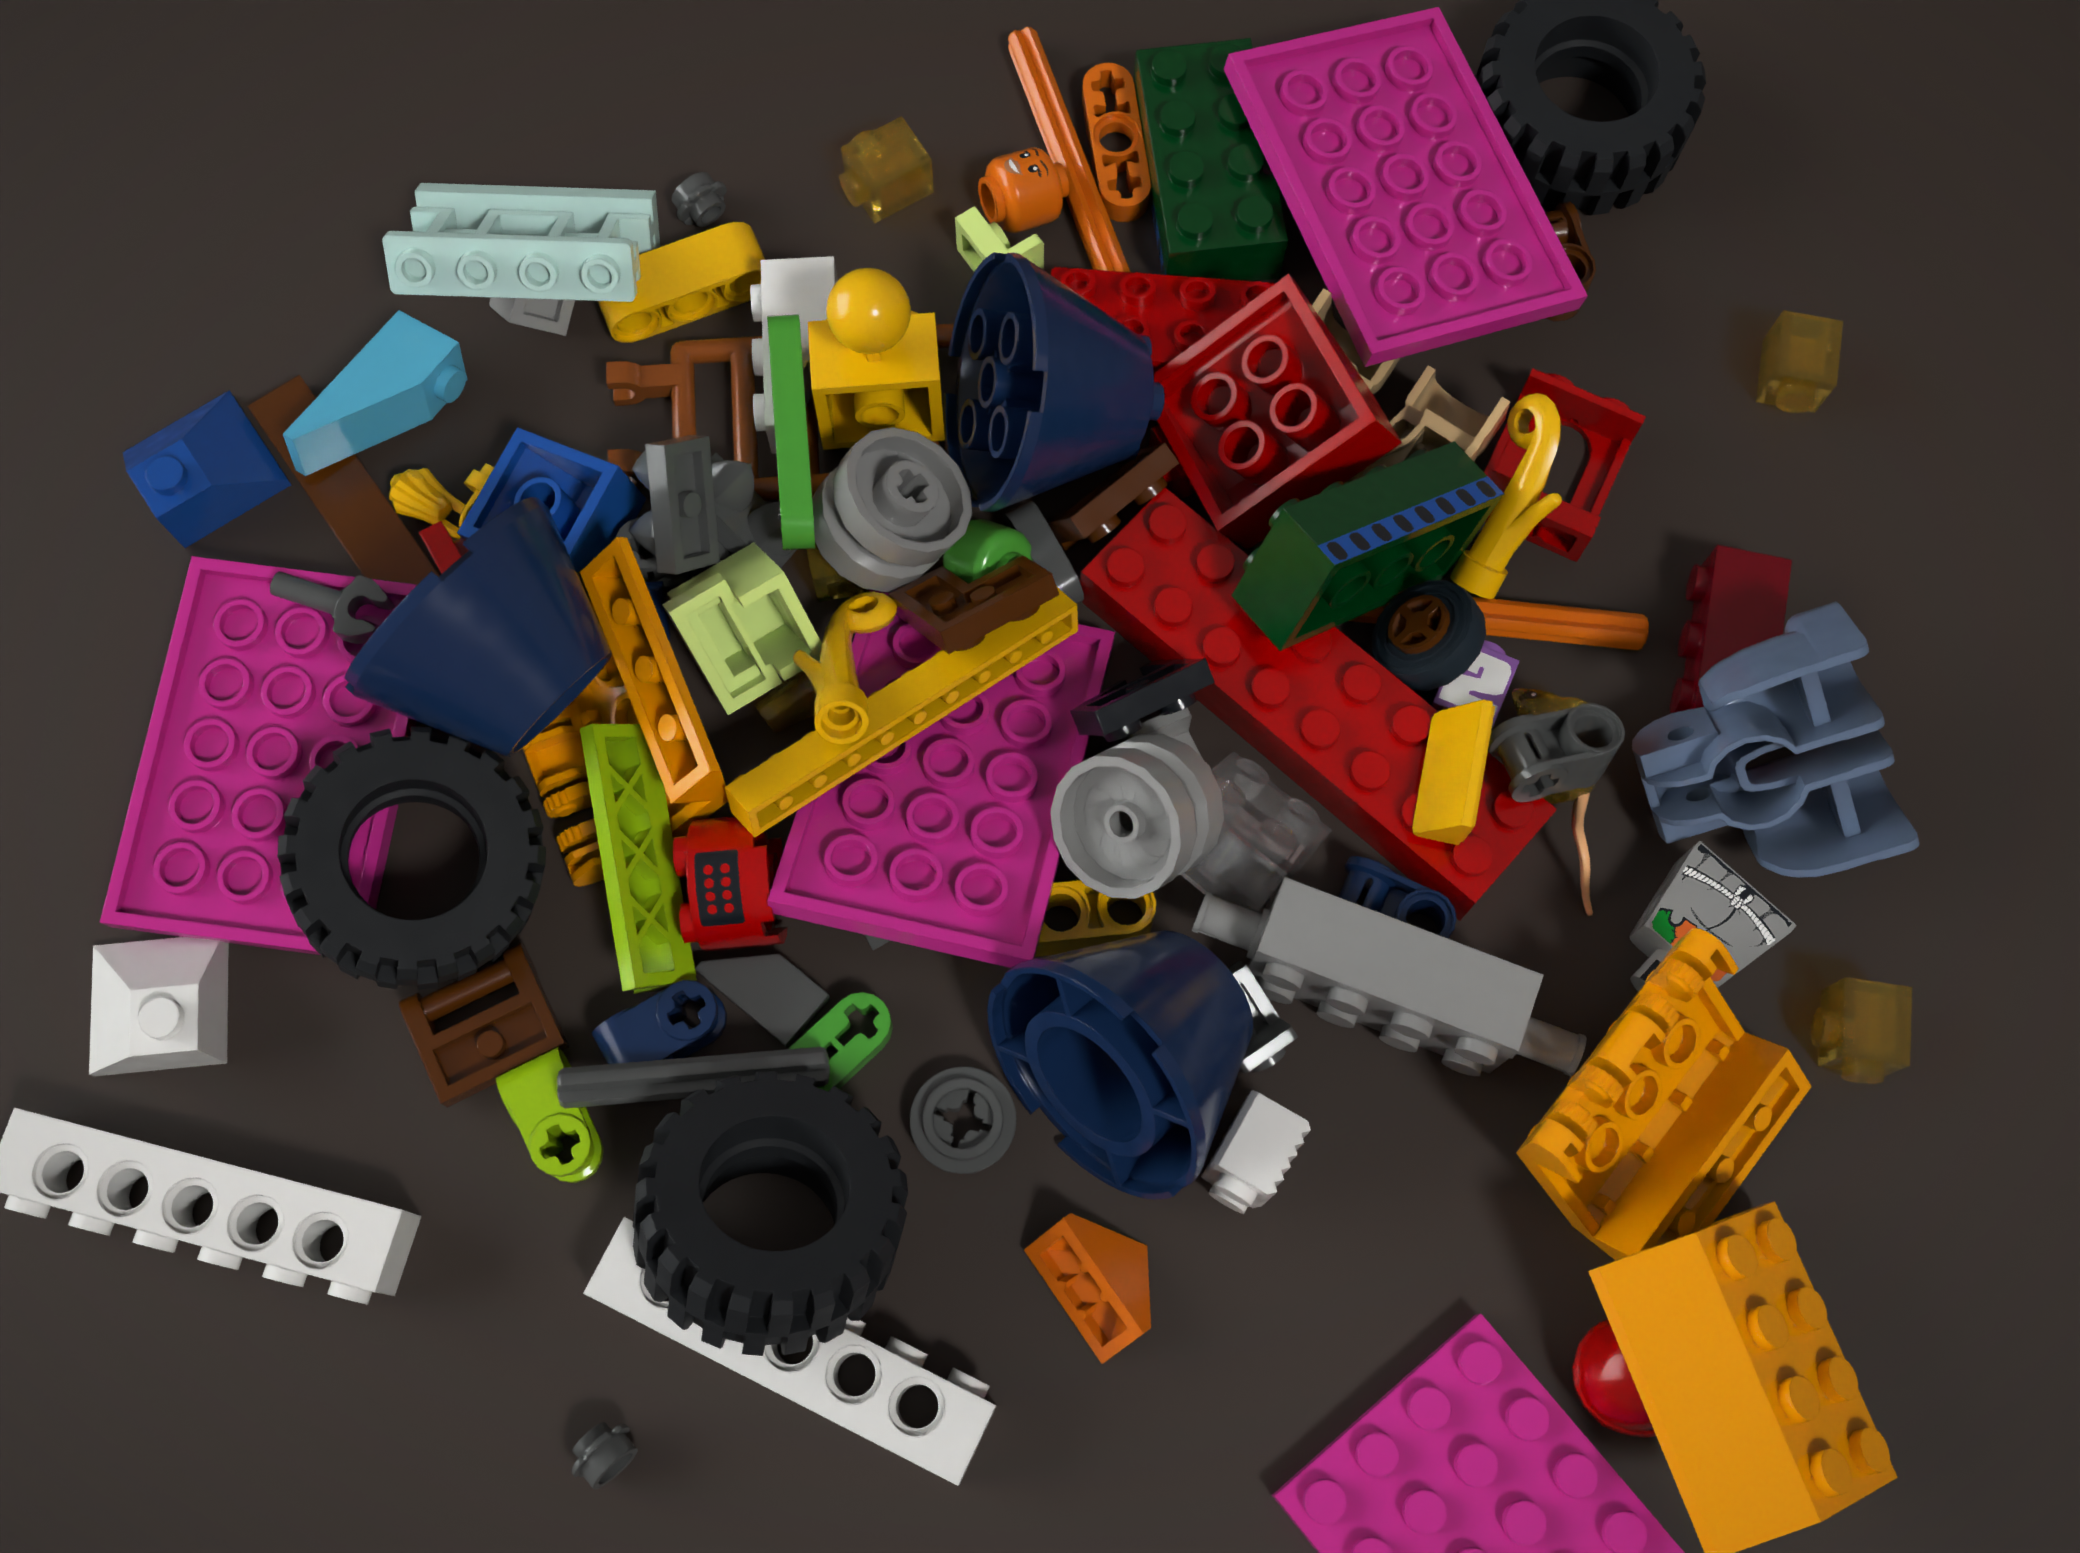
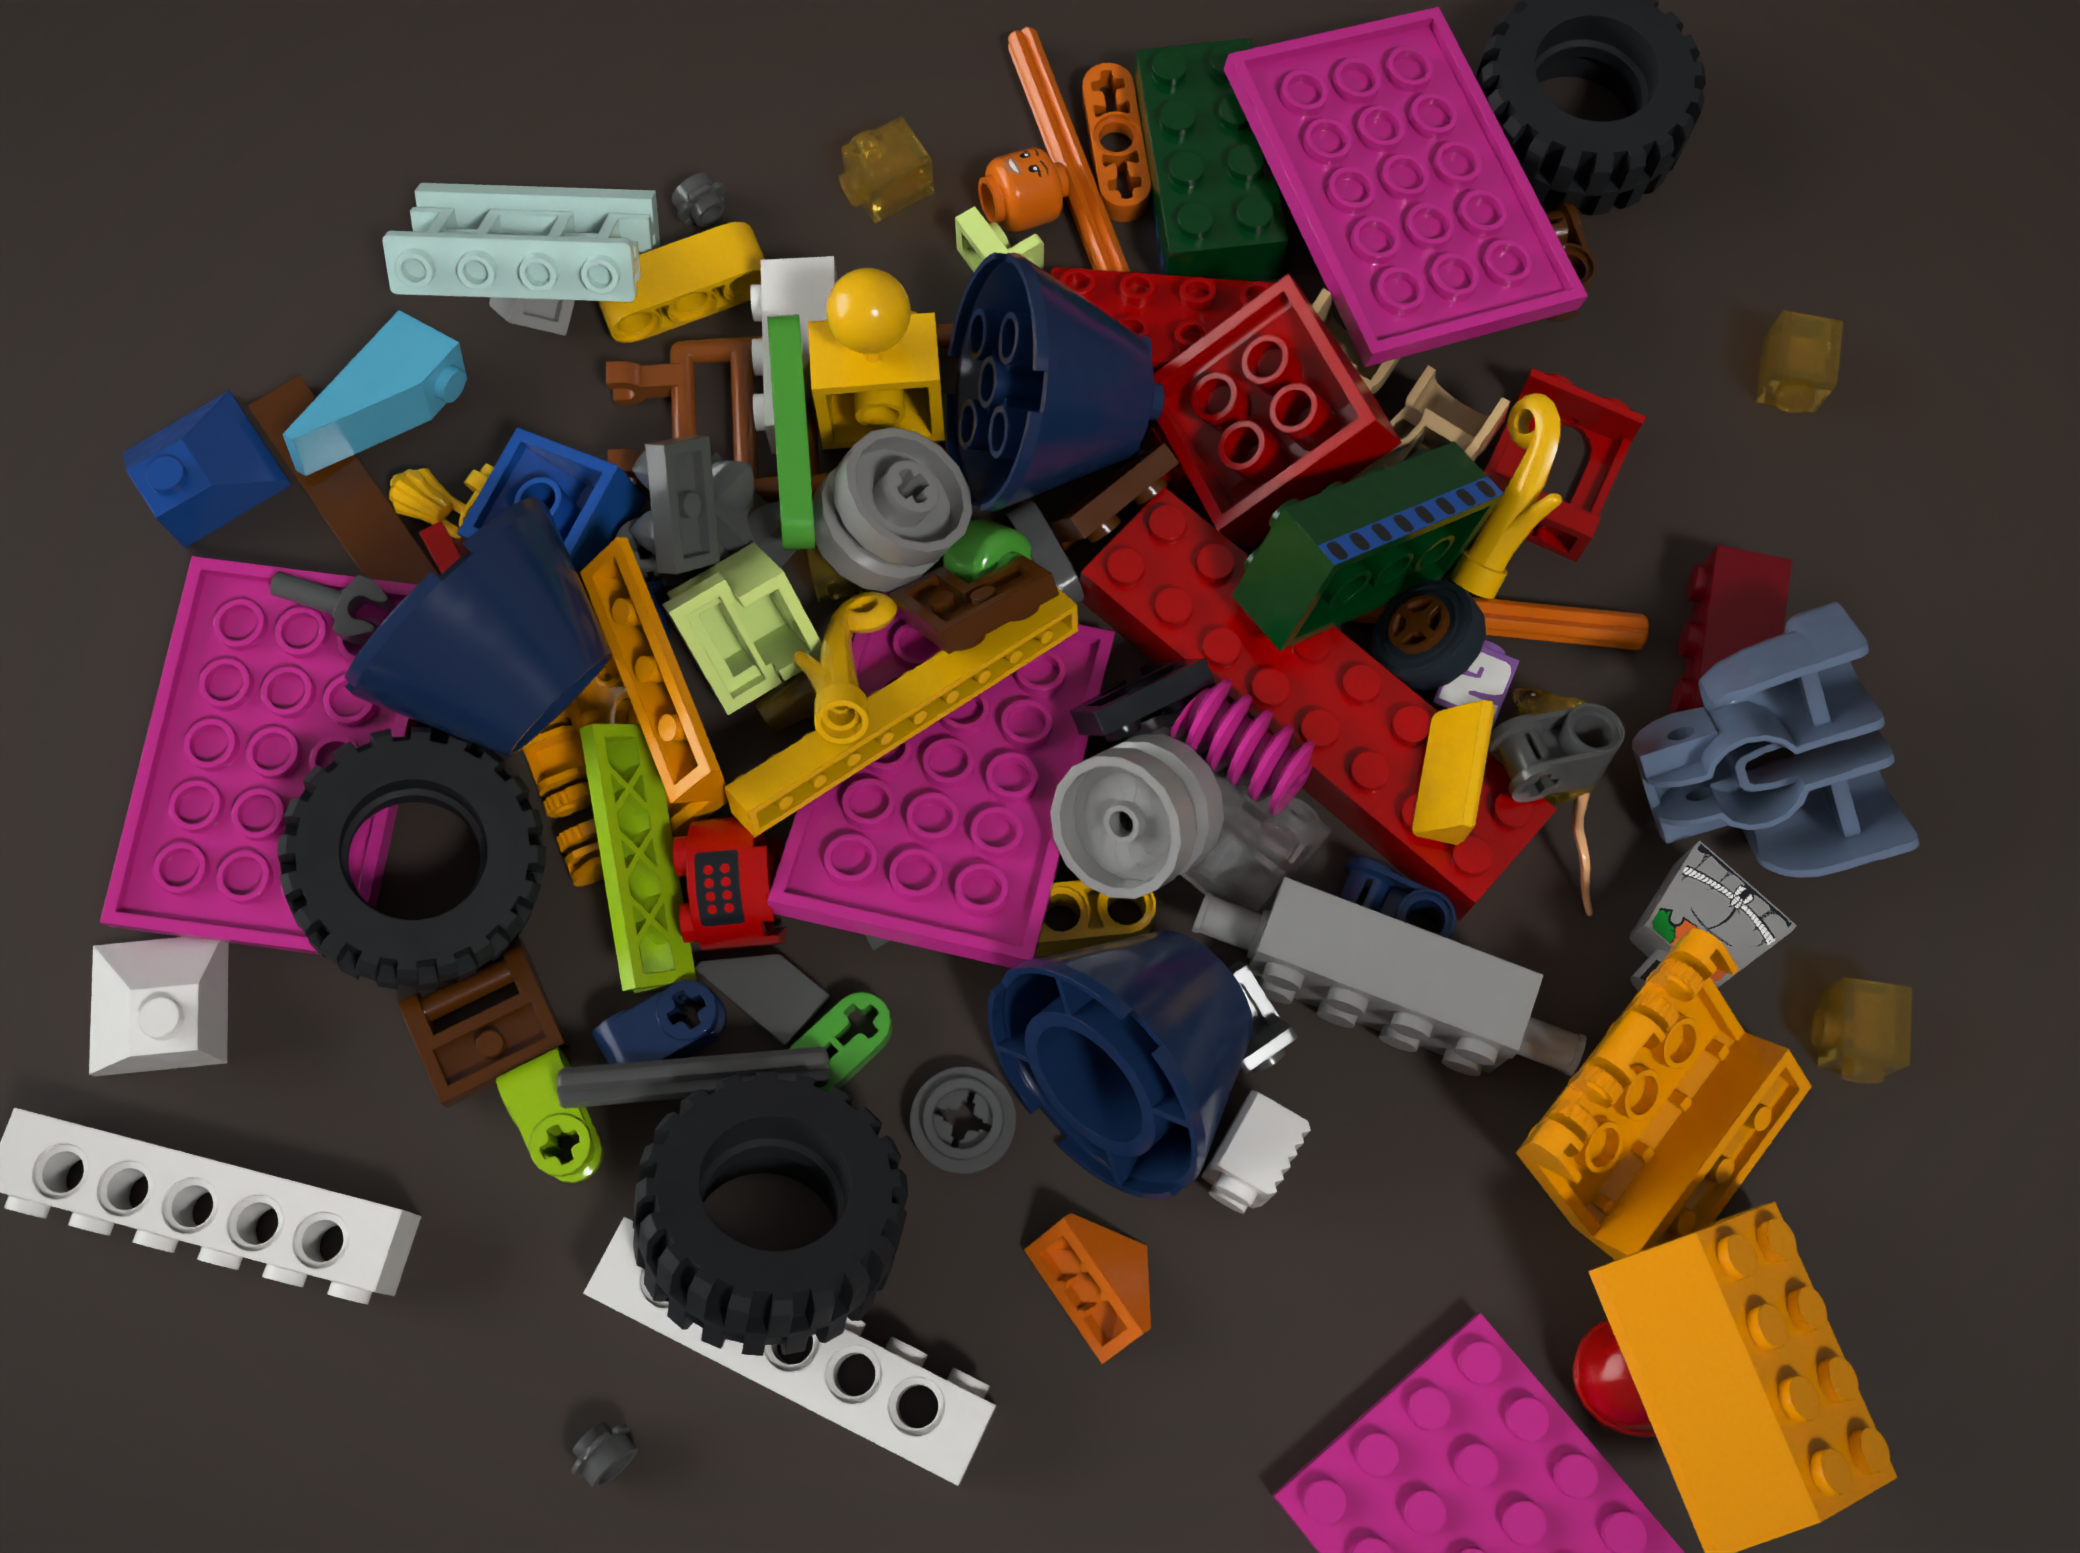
(1245, 746): none -> dark pink piece

